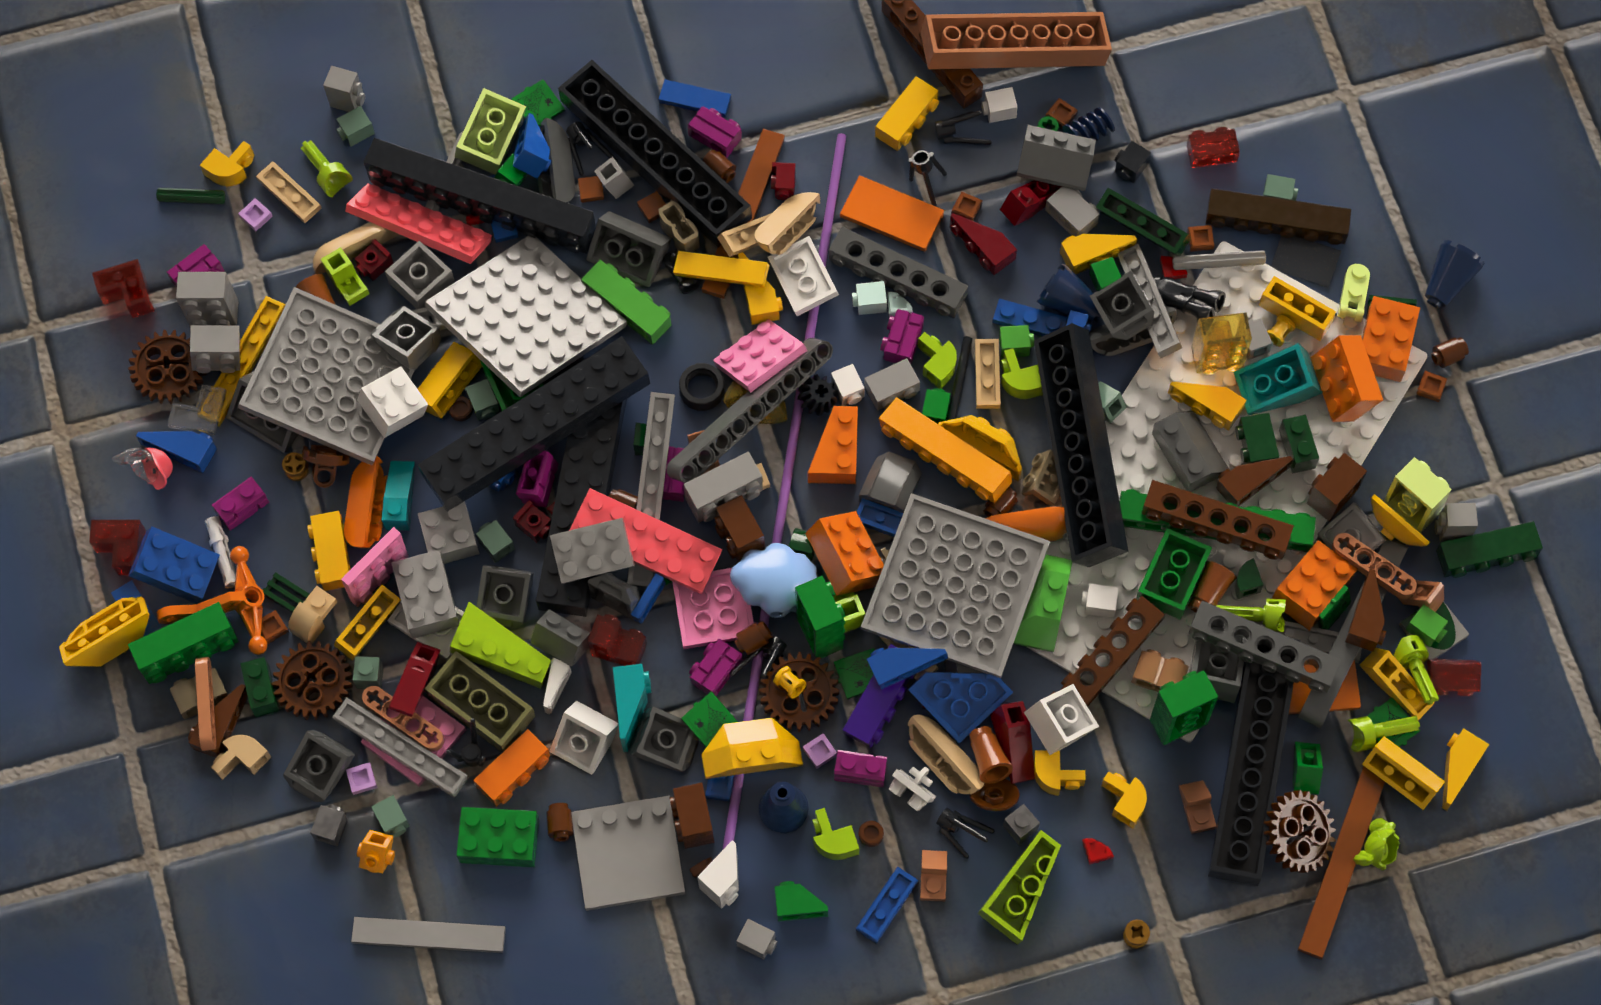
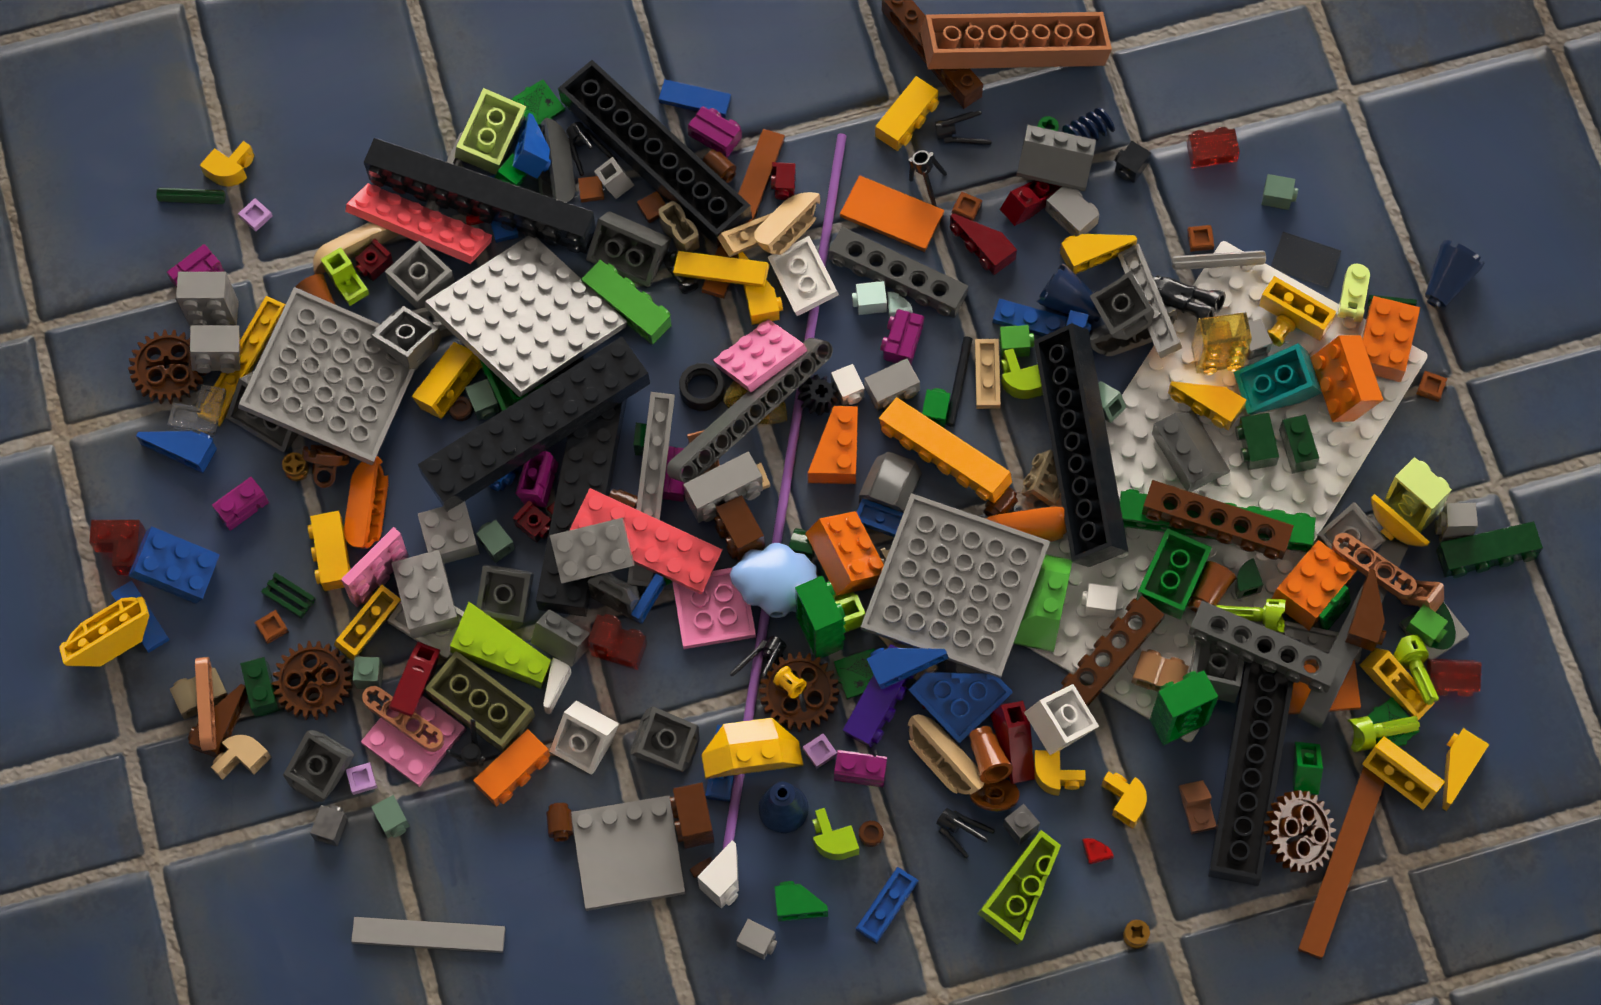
(127, 283): clear red brick -> none
(148, 464): clear hair -> none
(182, 642): green brick -> none
(219, 542): white pin -> none
(244, 588): orange piece -> none
(288, 192): tan plate -> none
(308, 616): tan brick -> none
(331, 175): lime piece -> none
(344, 89): light grey brick -> none
(354, 126): sand green brick -> none
(376, 852): light orange brick -> none
(392, 402): white brick -> none
(398, 496): teal slope -> none
(400, 747): light grey tile -> none
(497, 837): green brick -> none
(631, 699): teal slope -> none
(707, 718): green piece -> none
(715, 668): magenta brick -> none
(753, 637): reddish brown brick -> none
(921, 794): white hips -> none
(933, 875): nougat slope -> none
(943, 360): lime brick -> none
(992, 442): yellow wedge -> none
(999, 105): white brick -> none
(1062, 112): dark orange tile -> none
(1104, 273): green brick -> none
(1143, 222): dark green brick -> none
(1168, 271): red tile -> none
(1249, 479): reddish brown slope -> none
(1278, 216): dark brown brick -> none
(1336, 486): reddish brown brick -> none
(1380, 845): lime hair -> none
(1449, 352): reddish brown brick -> none

